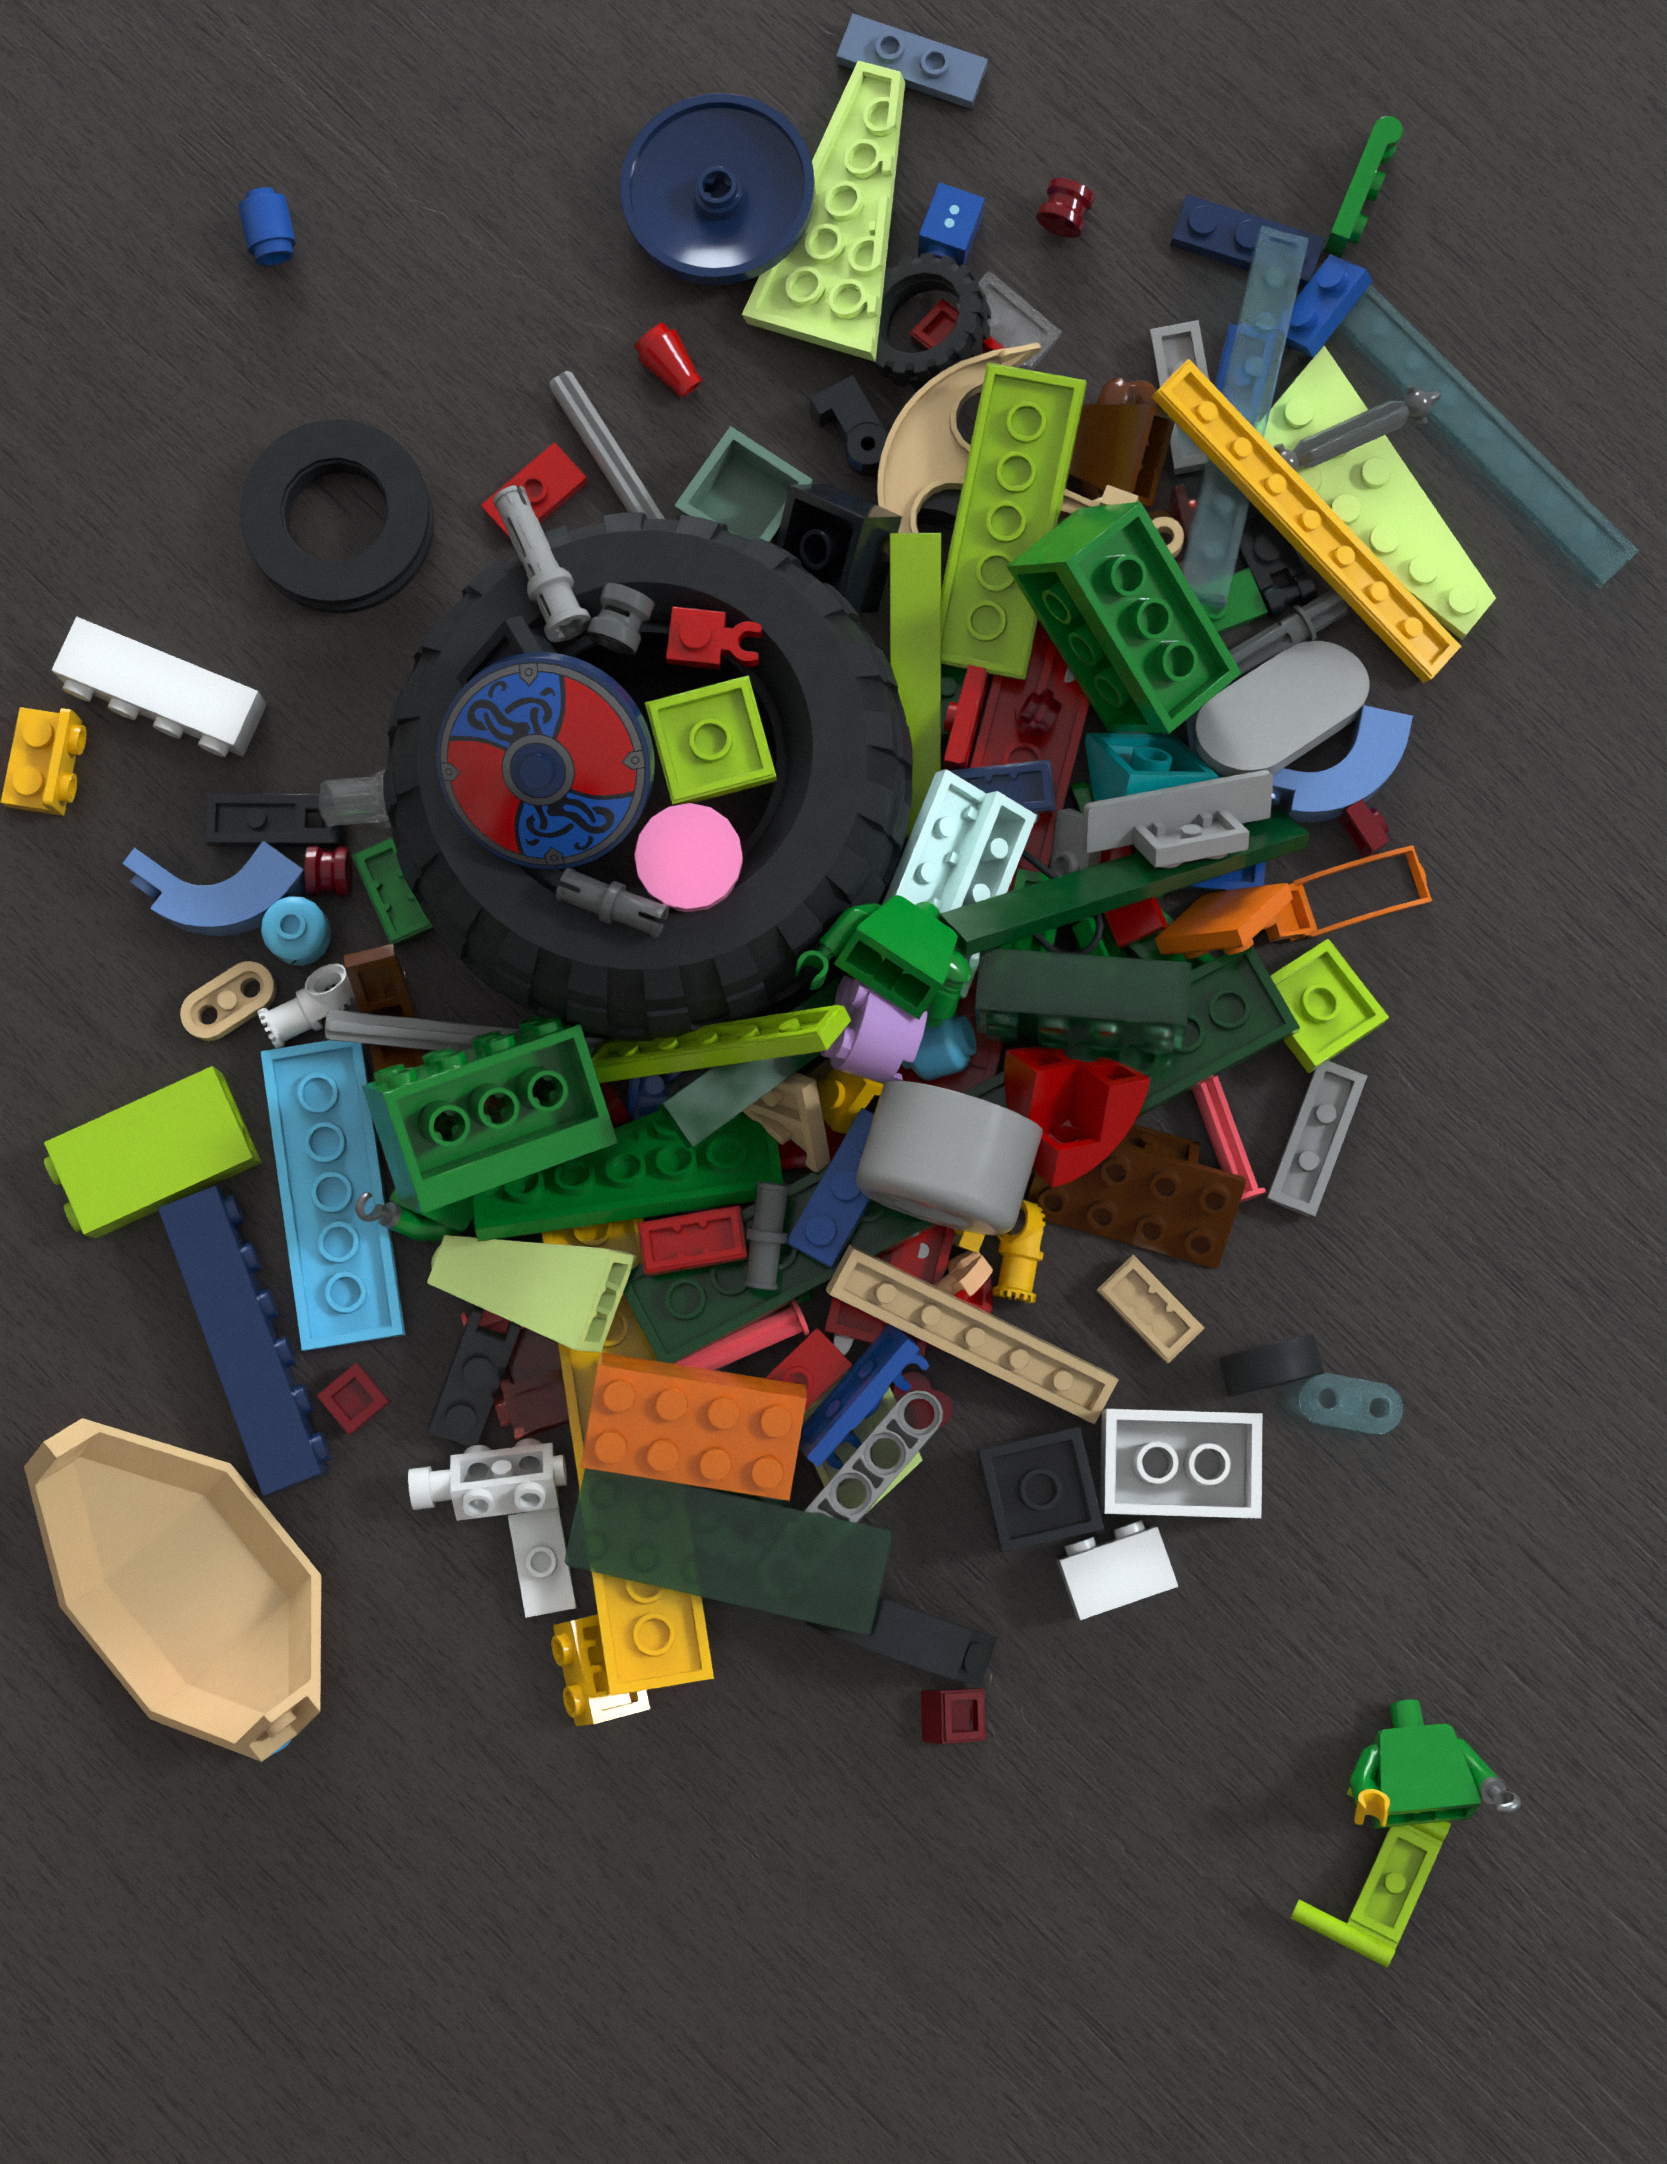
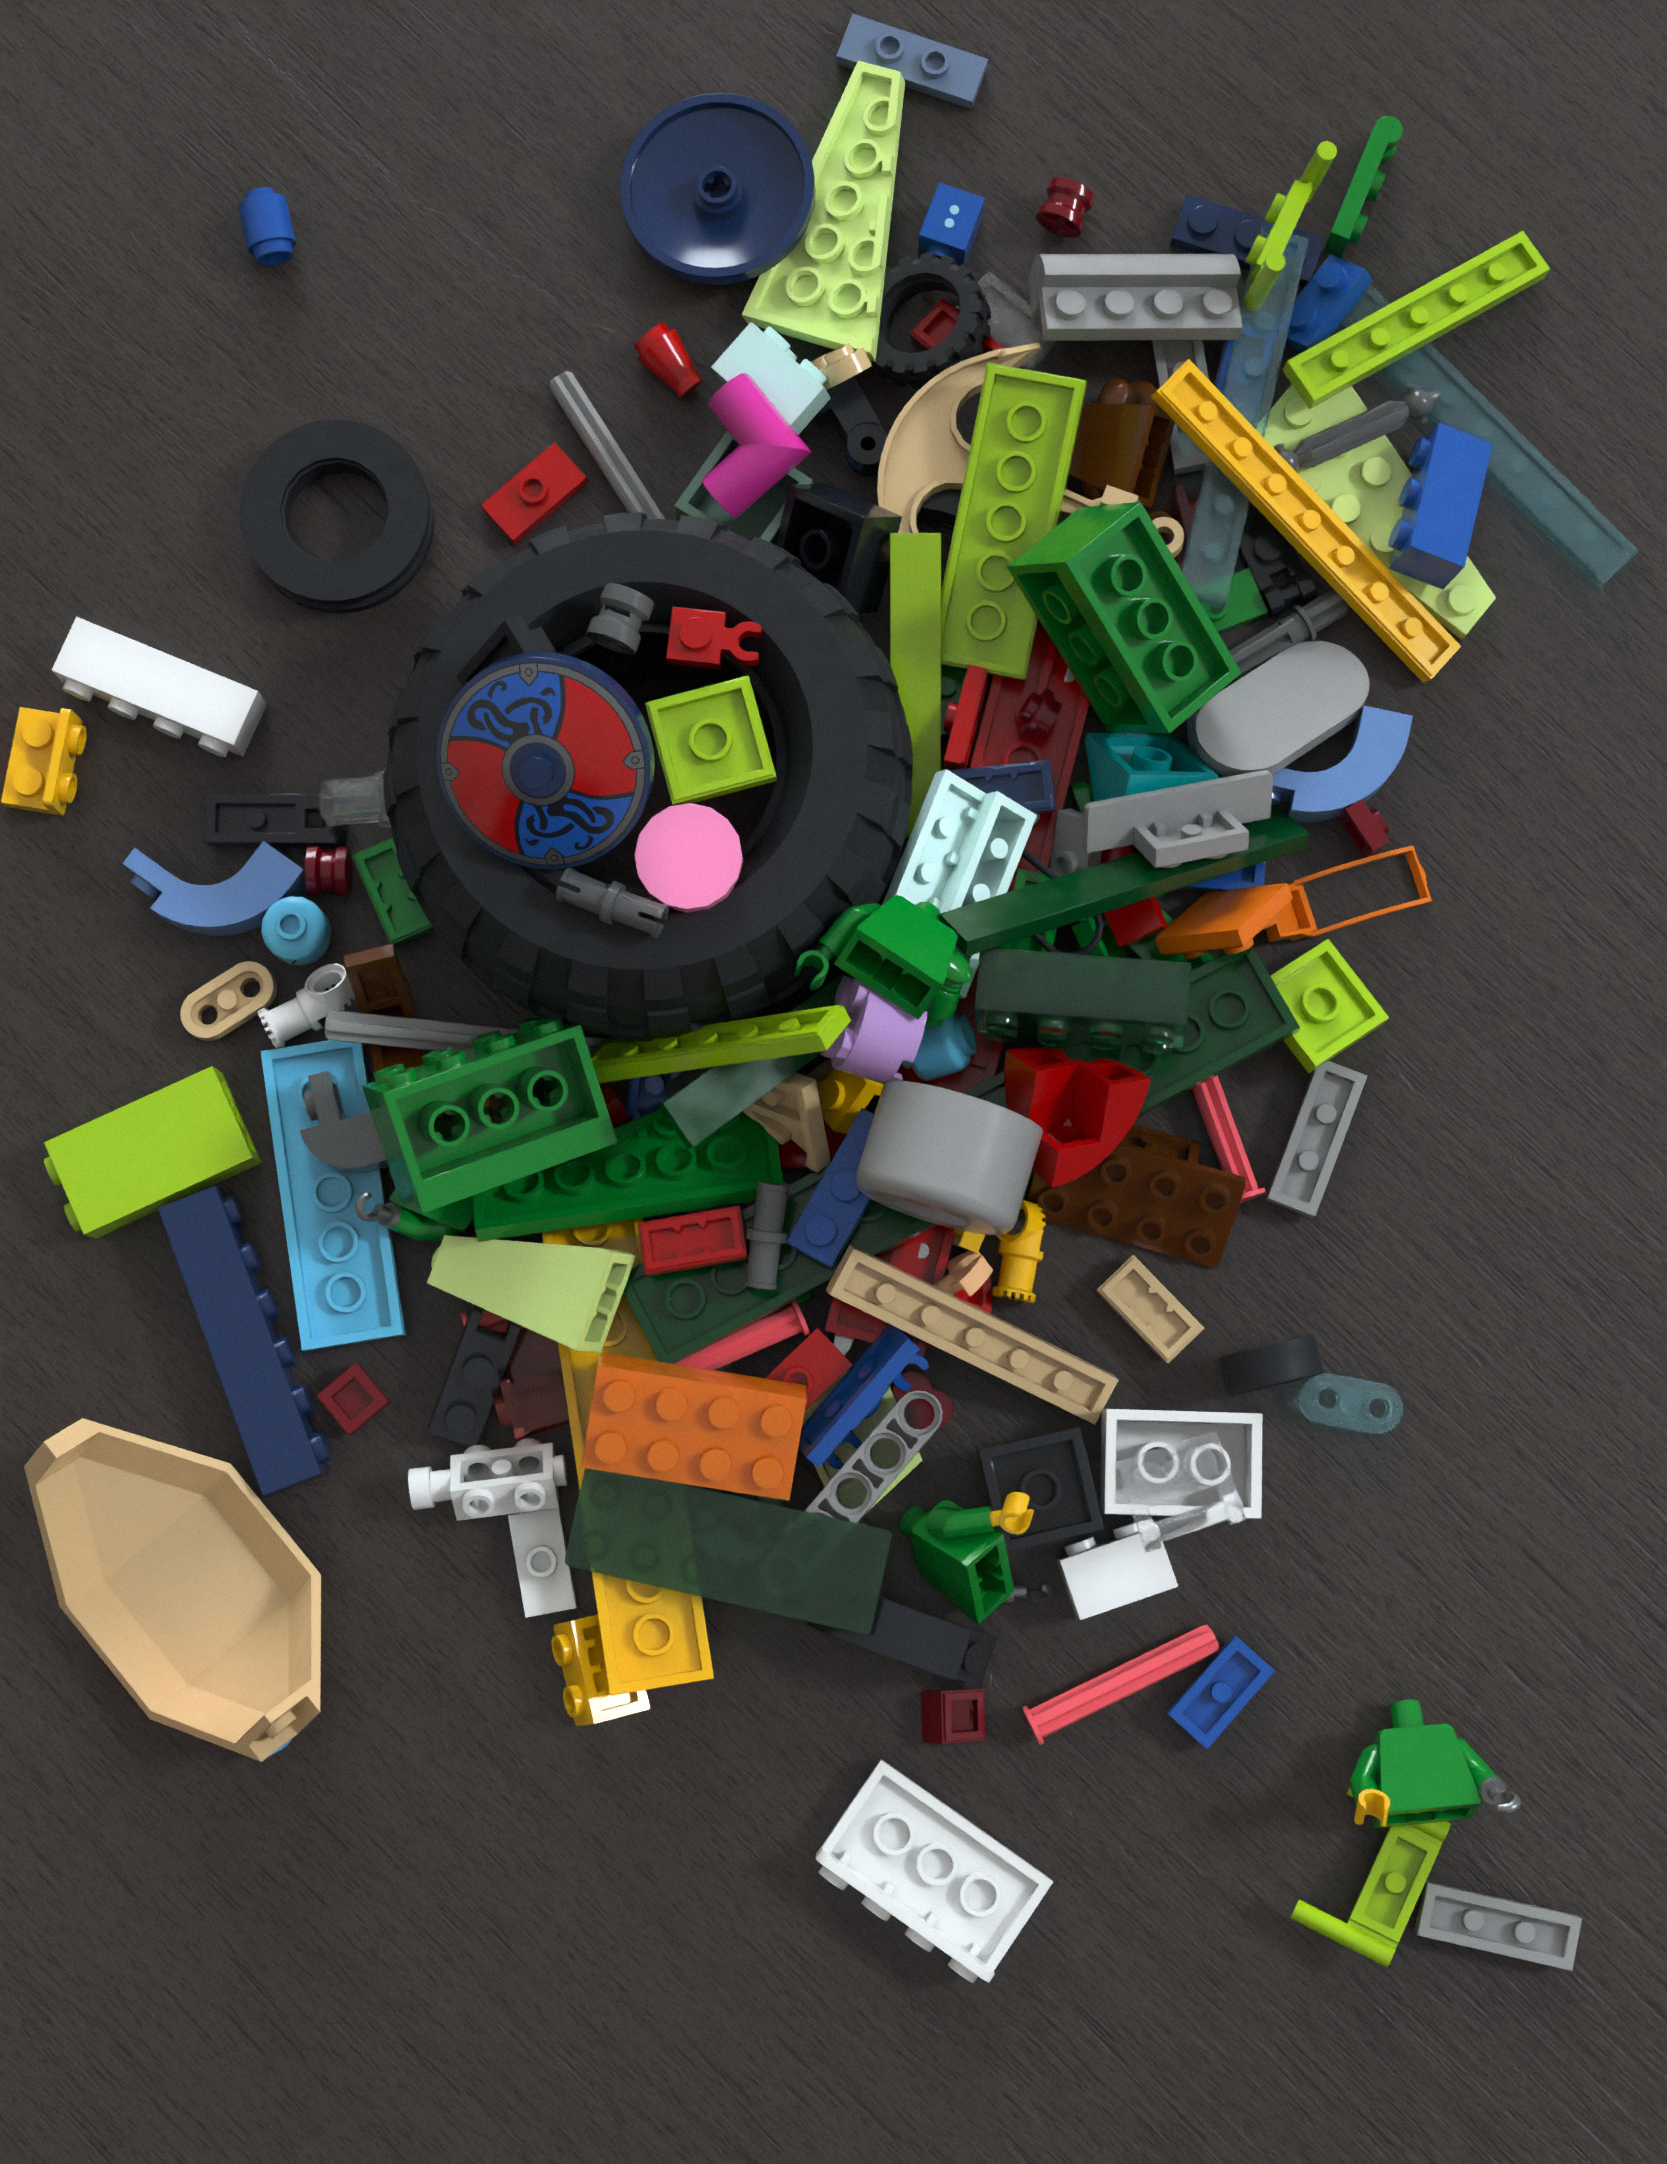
(339, 1141): none -> dark grey brick
(548, 583): light grey pin -> none
(765, 449): none -> dark pink brick
(771, 364): none -> light aqua brick
(841, 364): none -> tan plate
(932, 1872): none -> white bracket
(968, 1556): none -> green torso
(1121, 1682): none -> coral axle
(1135, 296): none -> light grey brick
(1174, 1473): none -> clear plate
(1220, 1691): none -> blue plate
(1284, 214): none -> lime plate
(1415, 319): none -> lime plate
(1439, 505): none -> blue brick
(1498, 1925): none -> light grey plate

